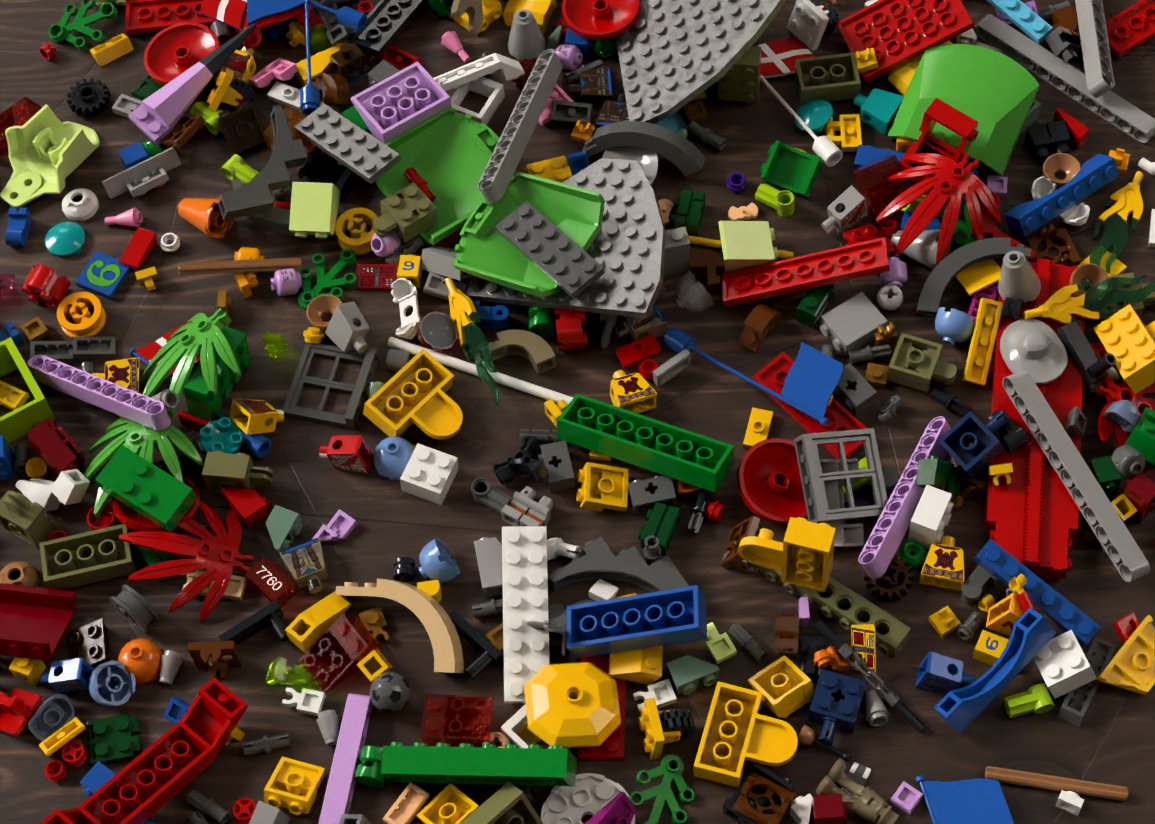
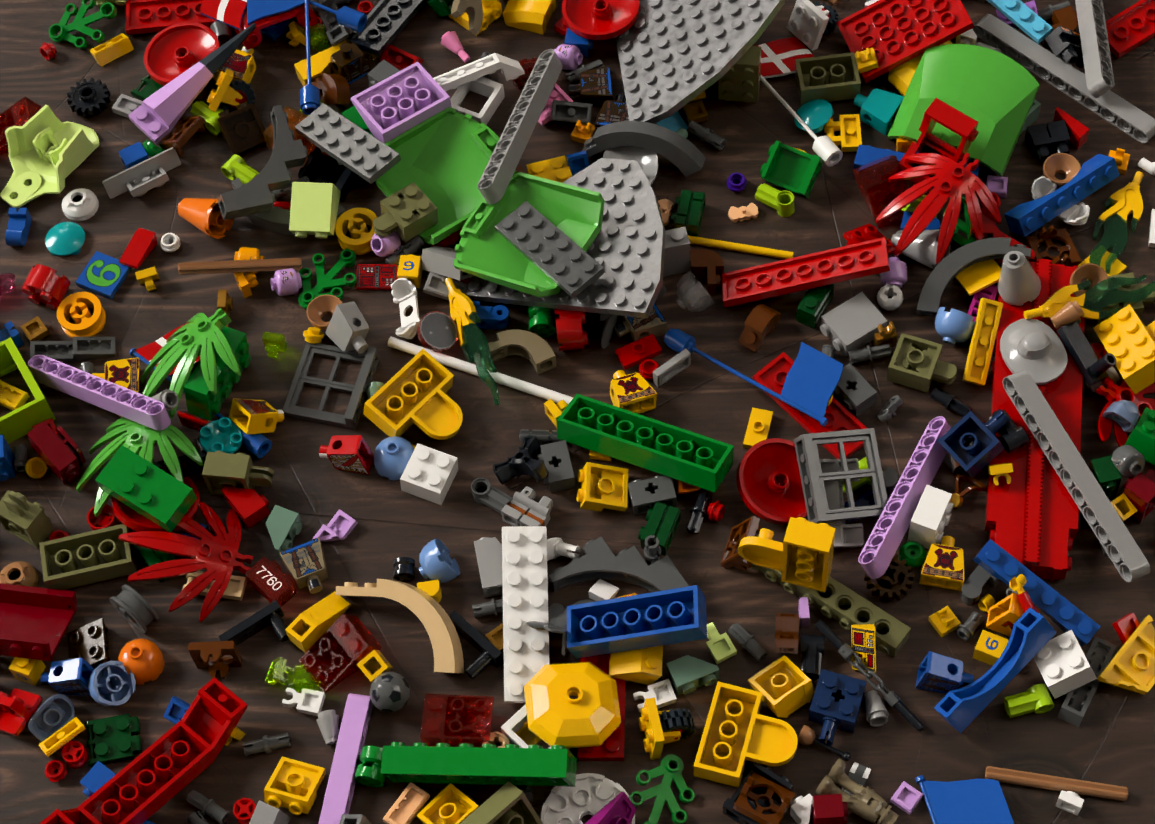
(67, 489): white arch -> none
(128, 218): bright pink cone -> none
(169, 666): light grey cone -> none
(277, 69): bright pink plate -> none
(285, 95): white plate -> none
(375, 623): pearl gold plate -> none
(397, 359): dark grey brick -> none
(412, 176): red pin -> none
(525, 36): light grey cone -> none
(556, 38): sand green slope -> none
(605, 47): green plate -> none
(746, 244): yellowish green slope -> none
(831, 657): orange plate -> none
(846, 211): light grey torso -> none
(876, 375): pearl gold plate -> none
(889, 228): red plate -> none
(939, 475): dark green piece -> none
(1012, 308): black wheel -> none
(1067, 314): none -> medium nougat cone
(1075, 422): dark grey slope -> none

